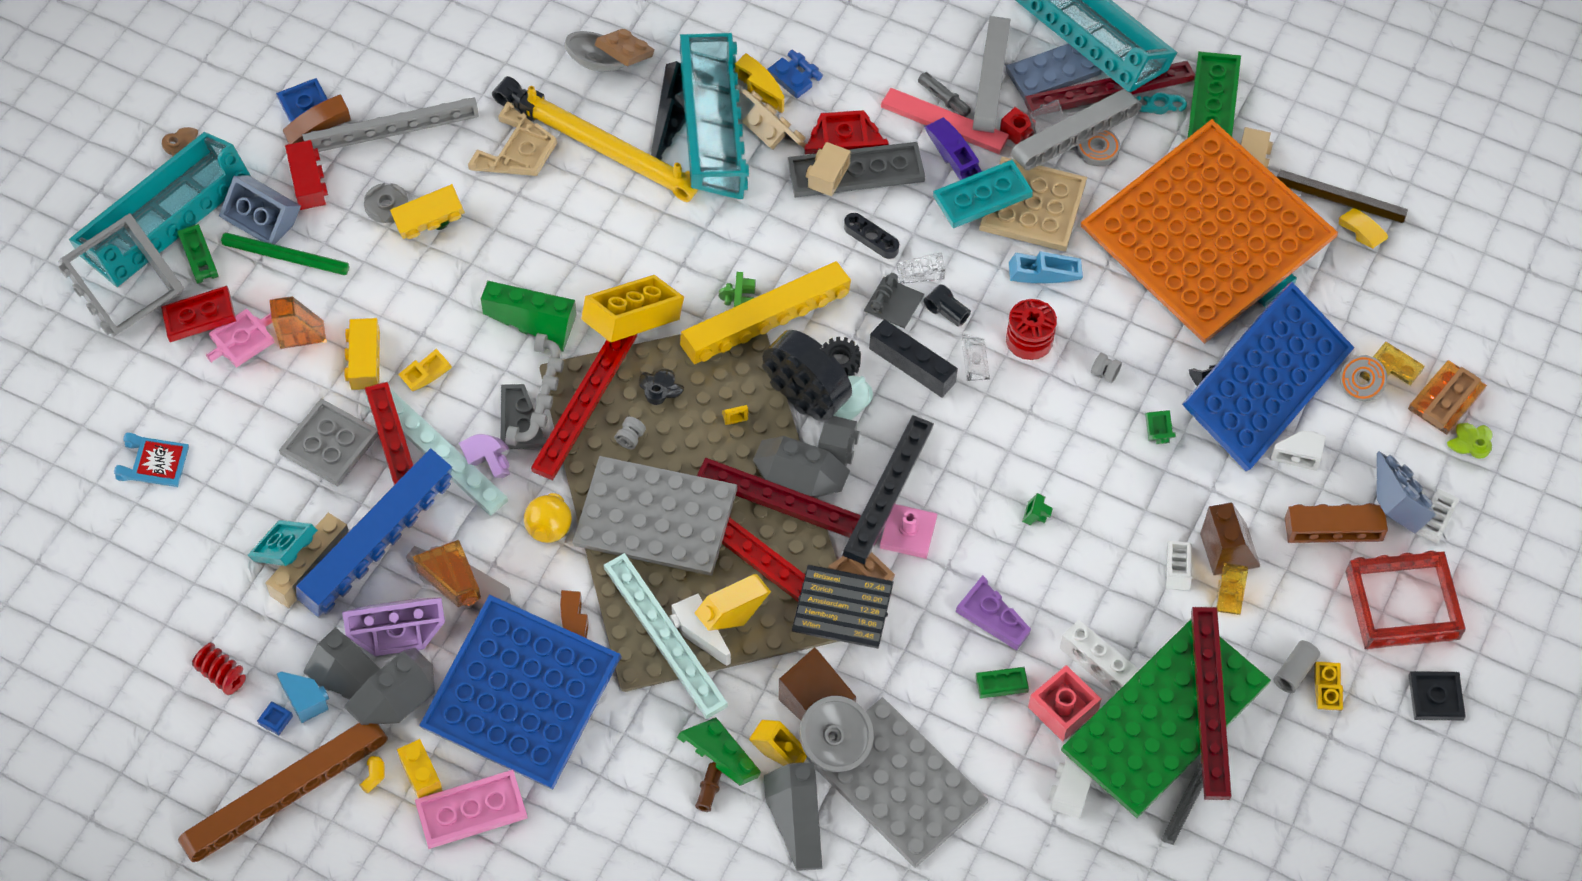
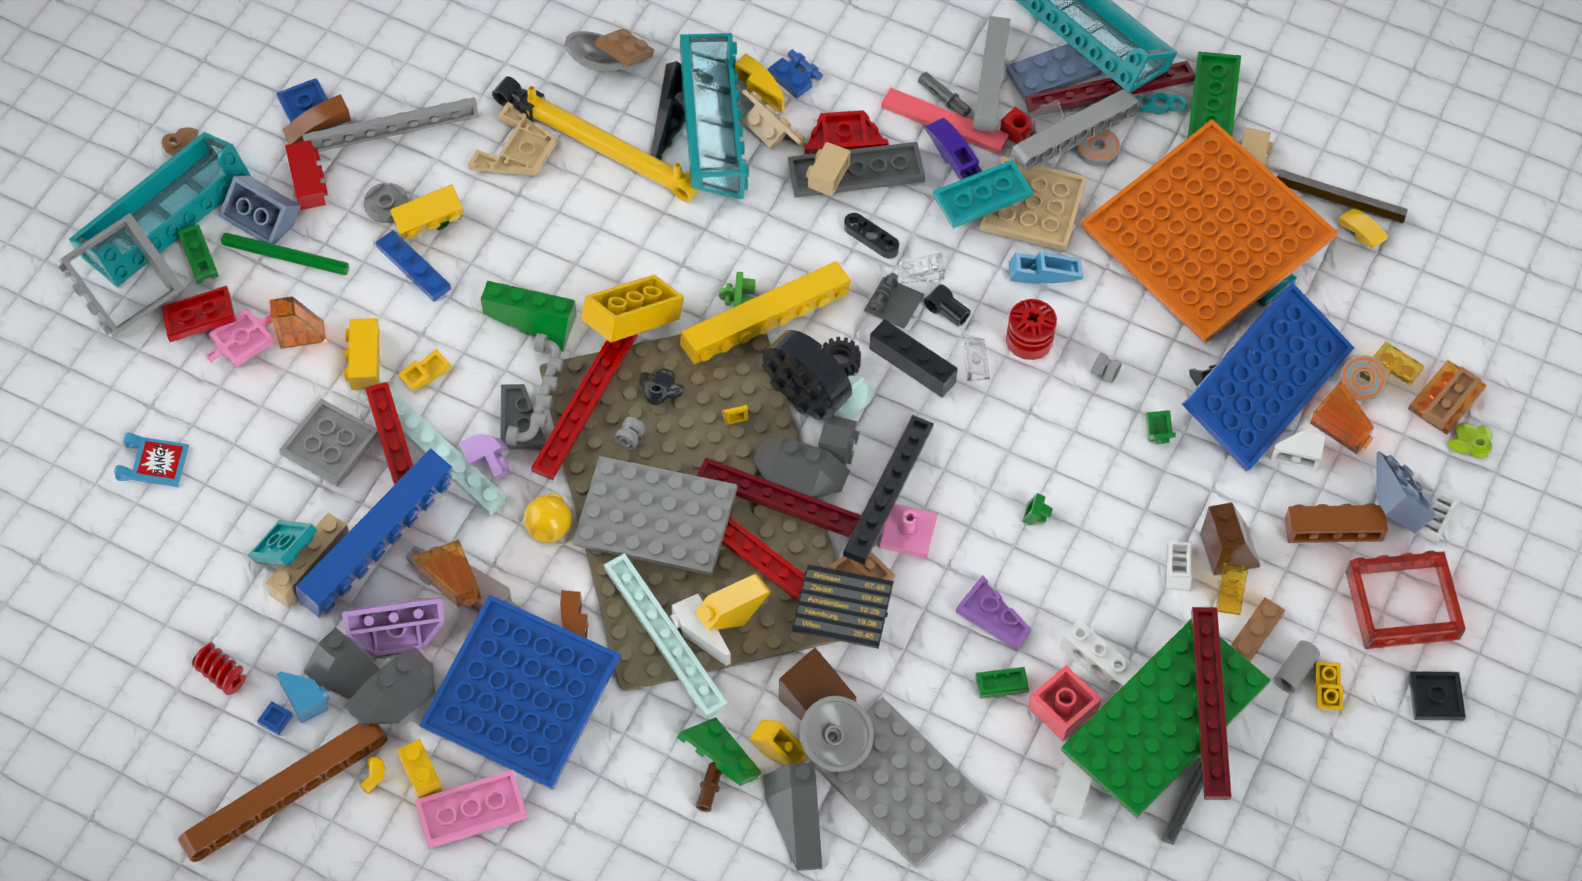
(413, 265): none -> blue plate
(1258, 628): none -> medium nougat plate
(1343, 420): none -> clear orange slope

